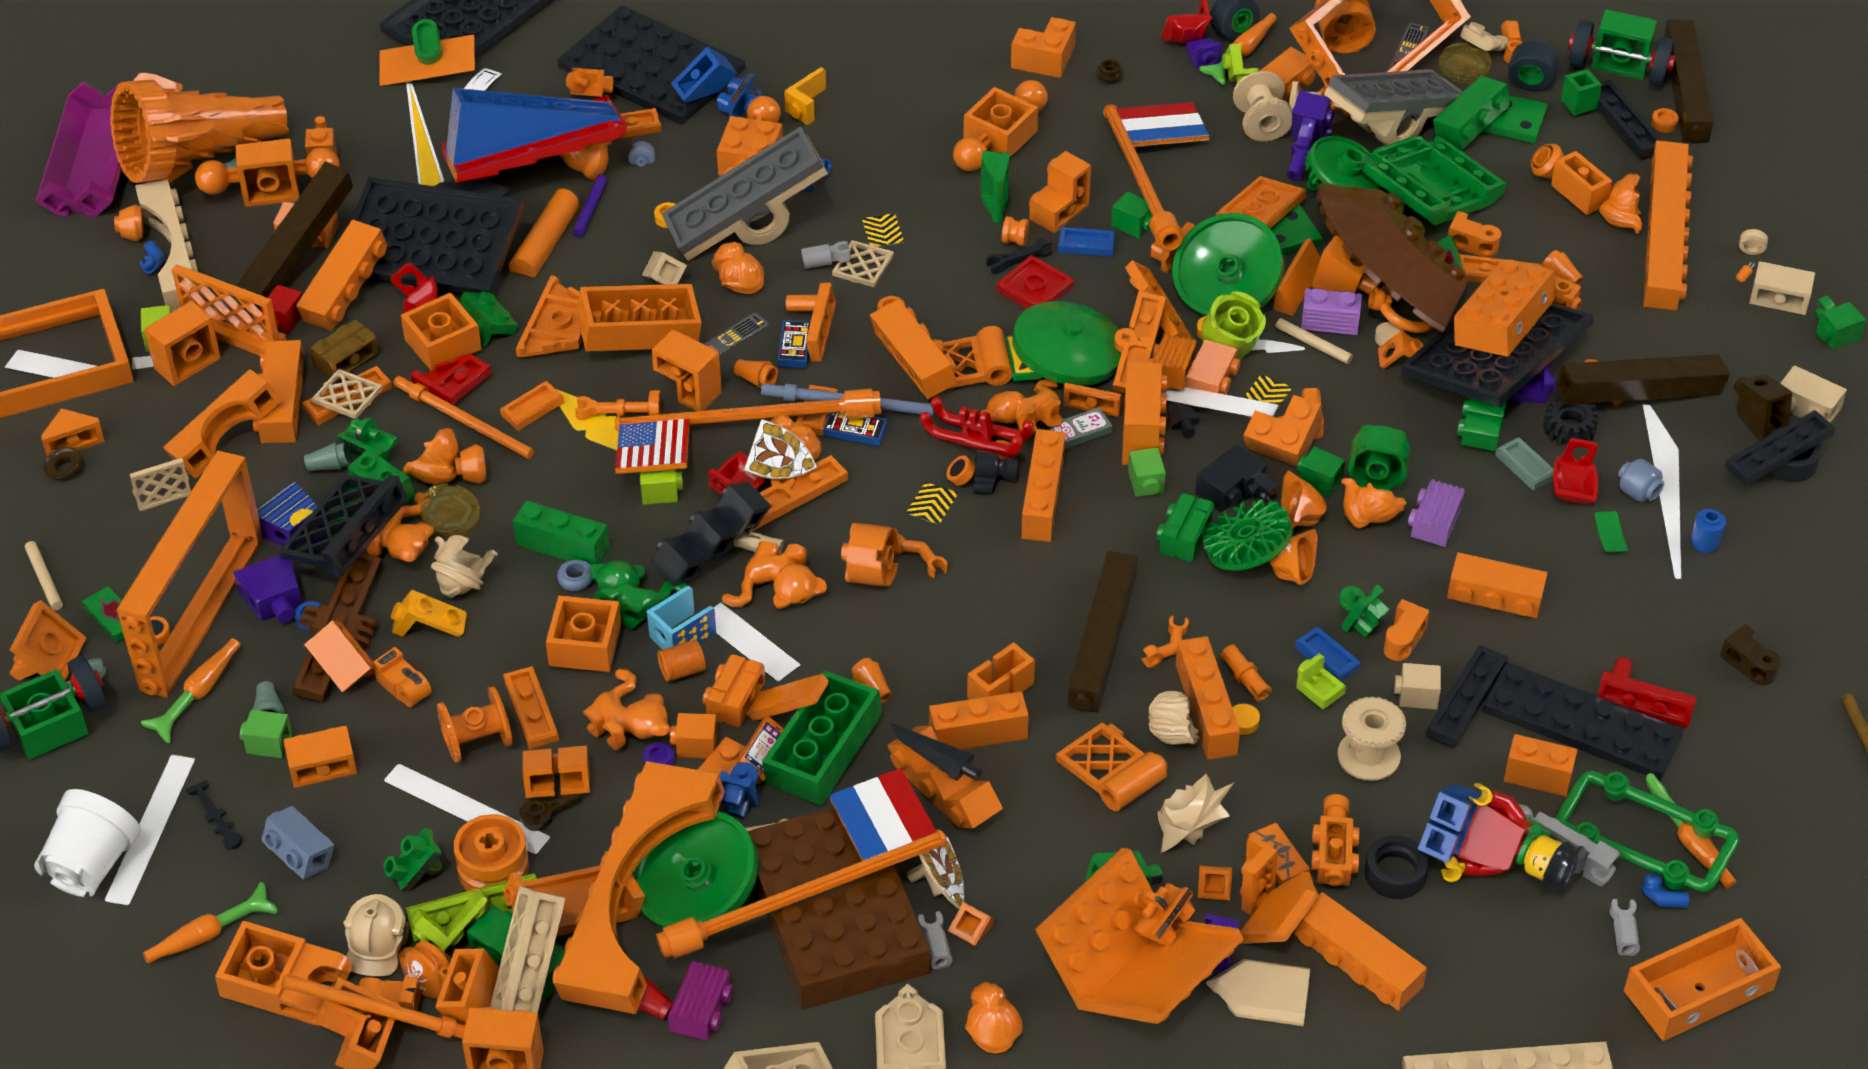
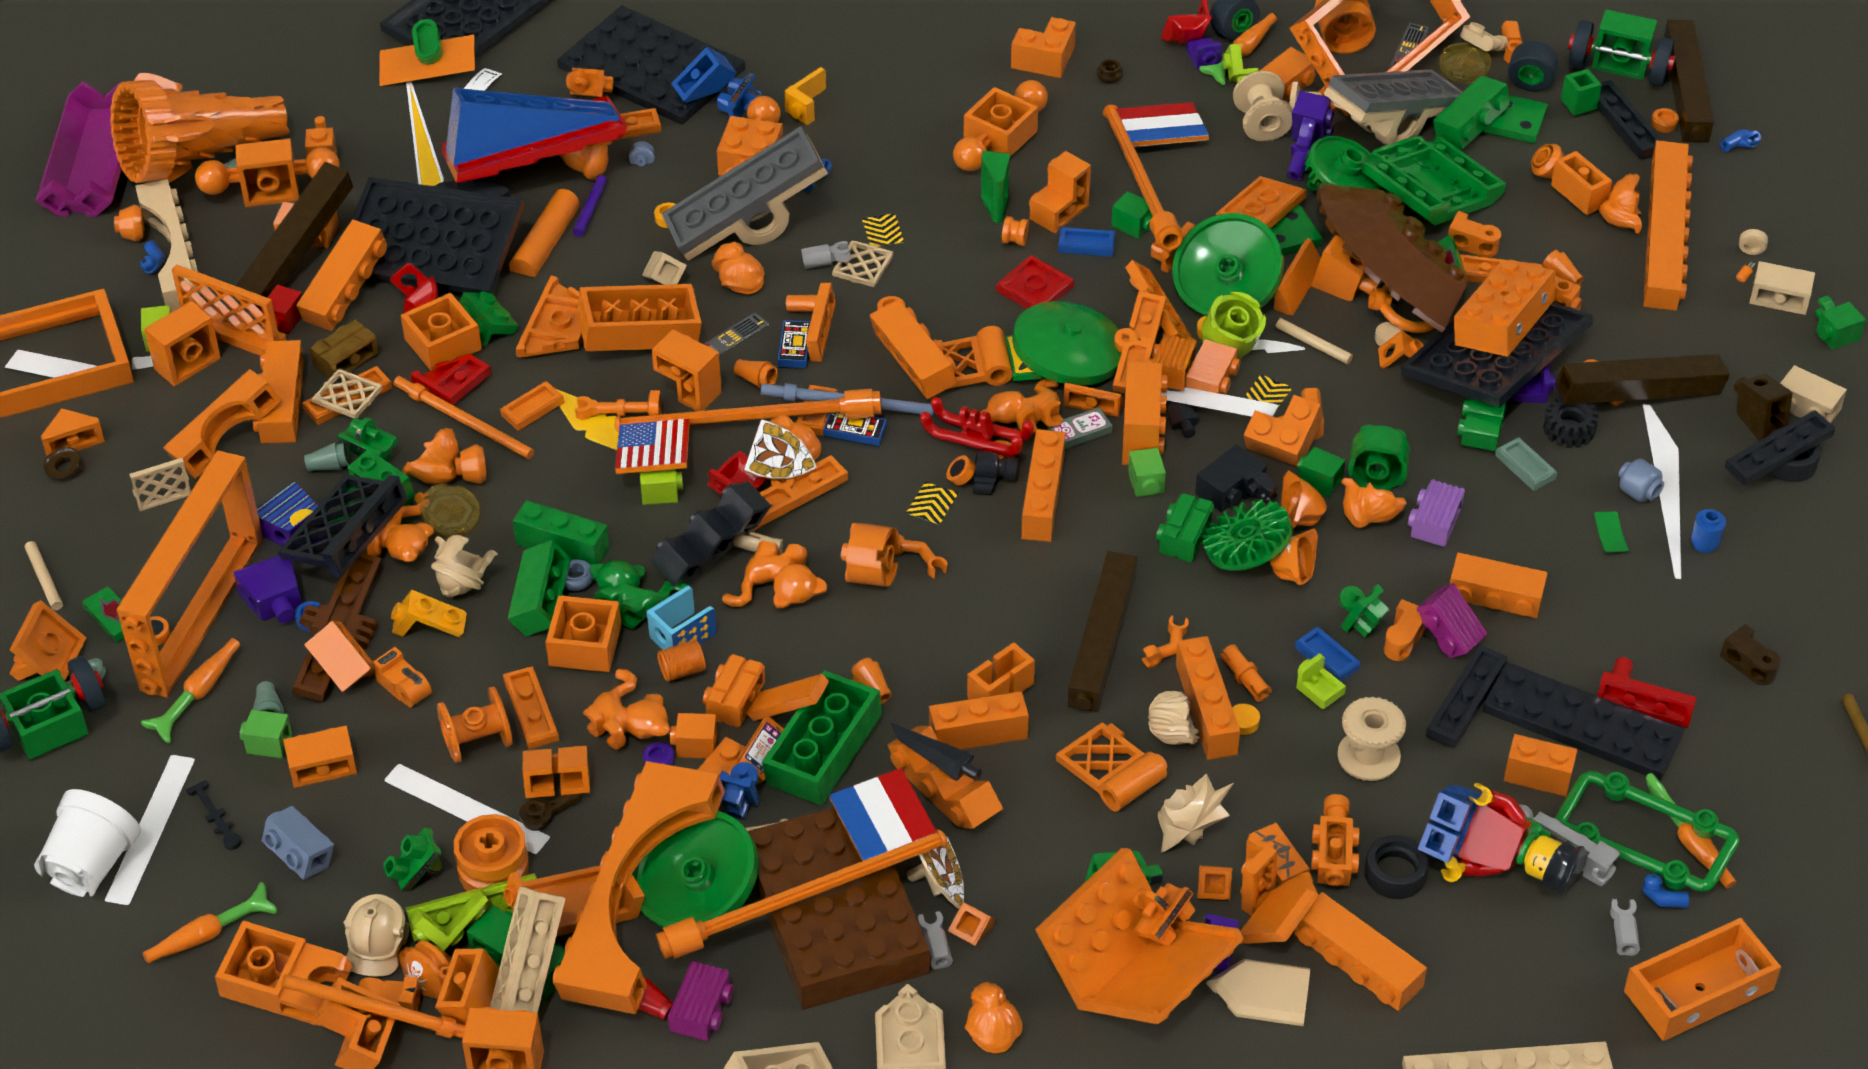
(537, 587): none -> green brick
(752, 643): white sticker -> none
(1001, 261): black piece -> none
(1331, 311): medium lavender brick -> none
(1418, 686): tan brick -> none
(1451, 621): none -> magenta brick
(1575, 478): red piece -> none
(1741, 138): none -> blue arm

